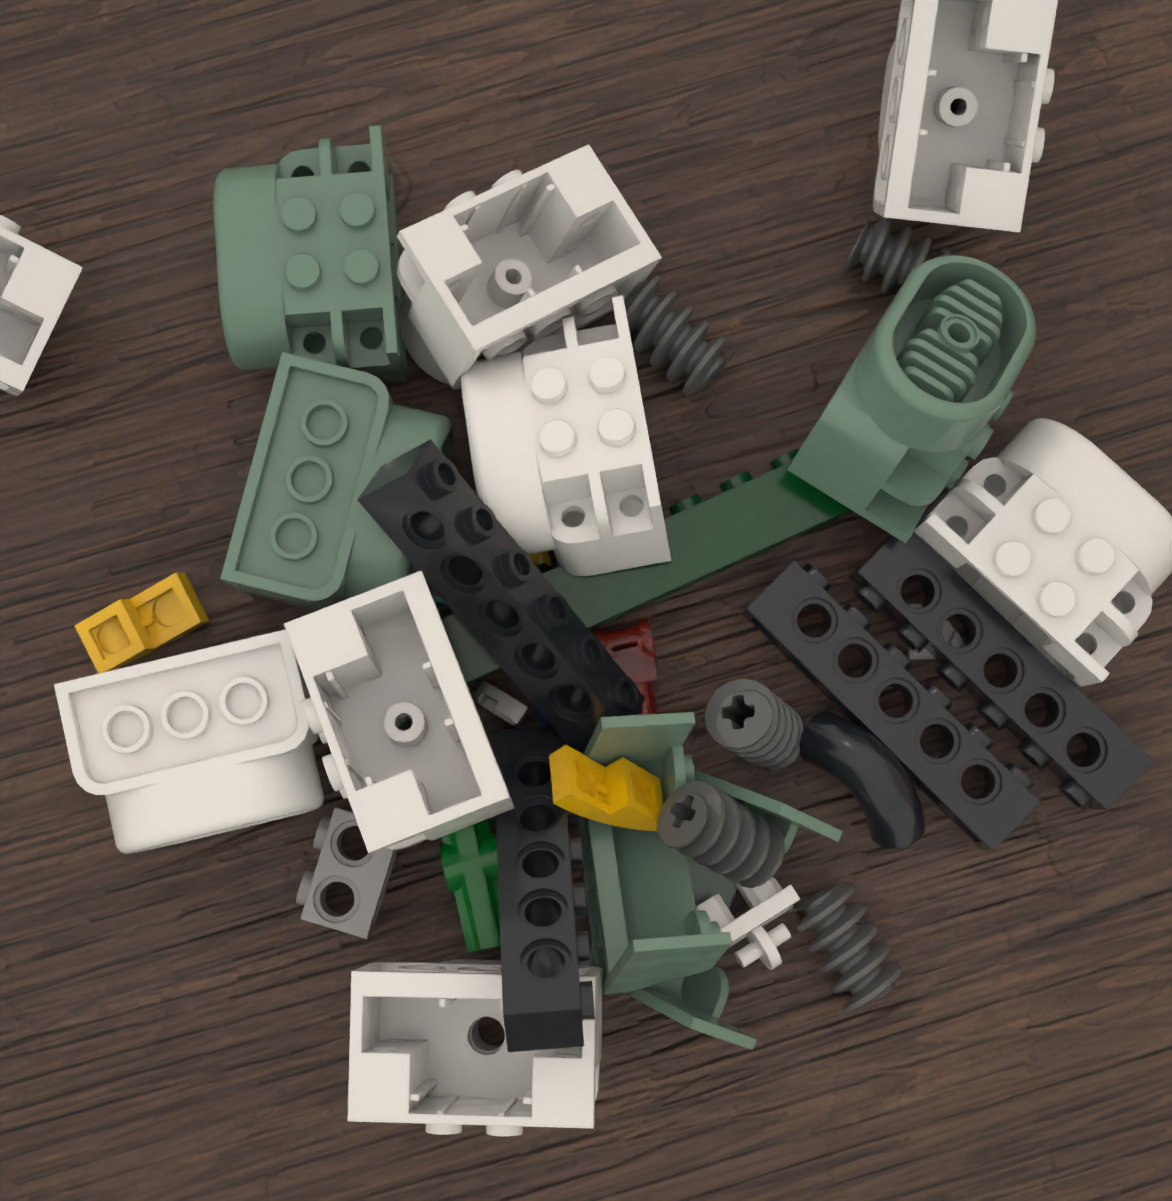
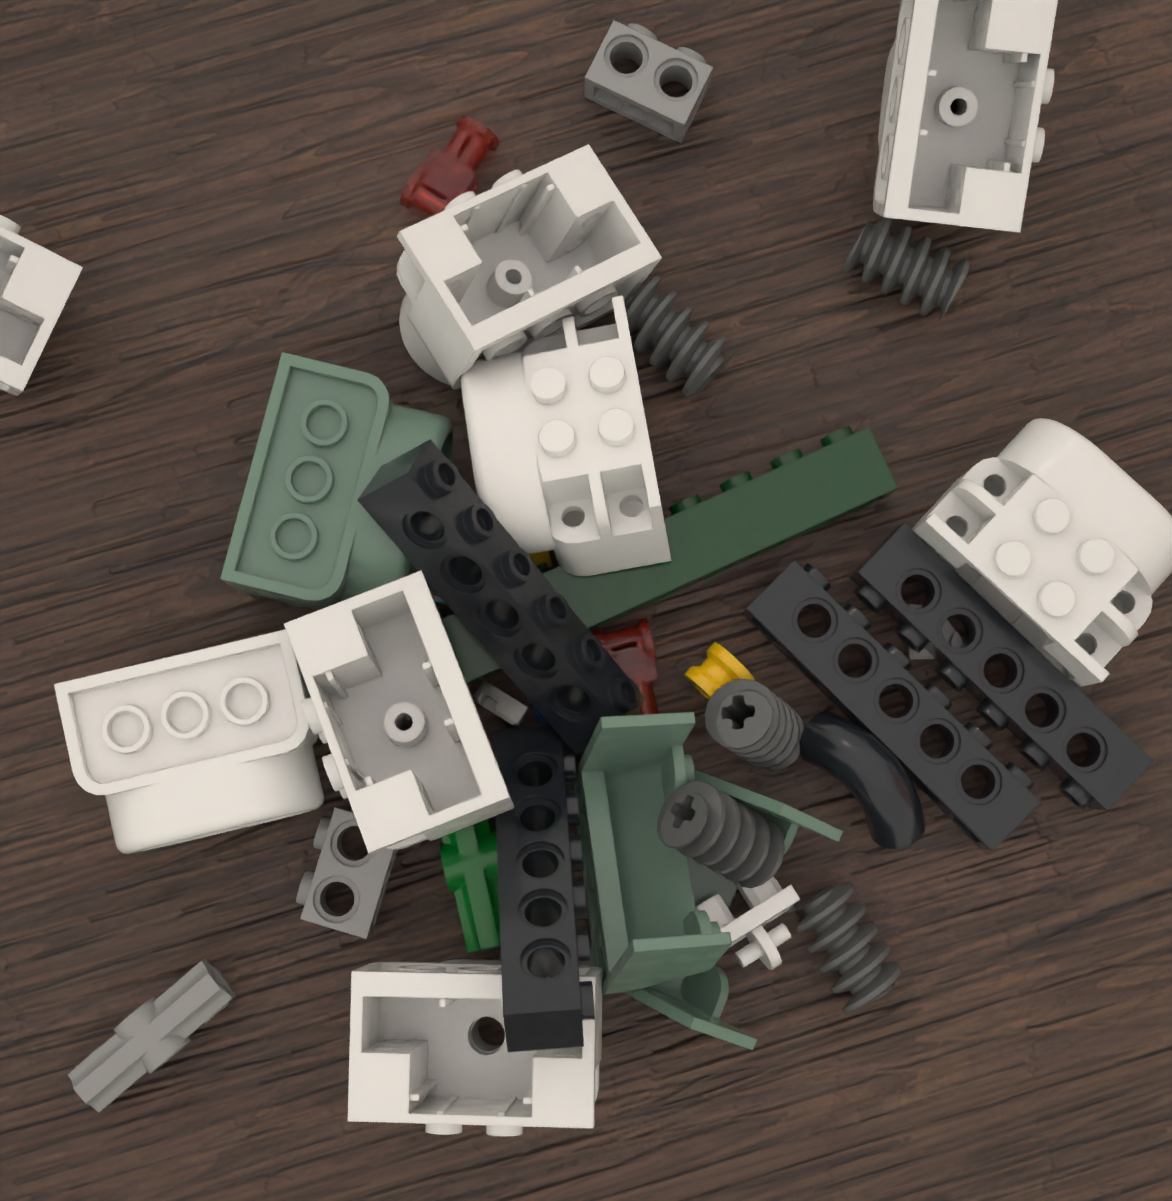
(142, 623): yellow slope -> none
(151, 1035): none -> light grey piece
(312, 260): sand green brick -> none
(451, 171): none -> clear red connector
(610, 794): yellow slope -> none
(640, 92): none -> light grey brick
(716, 671): none -> yellow wheel
(921, 393): sand green brick -> none

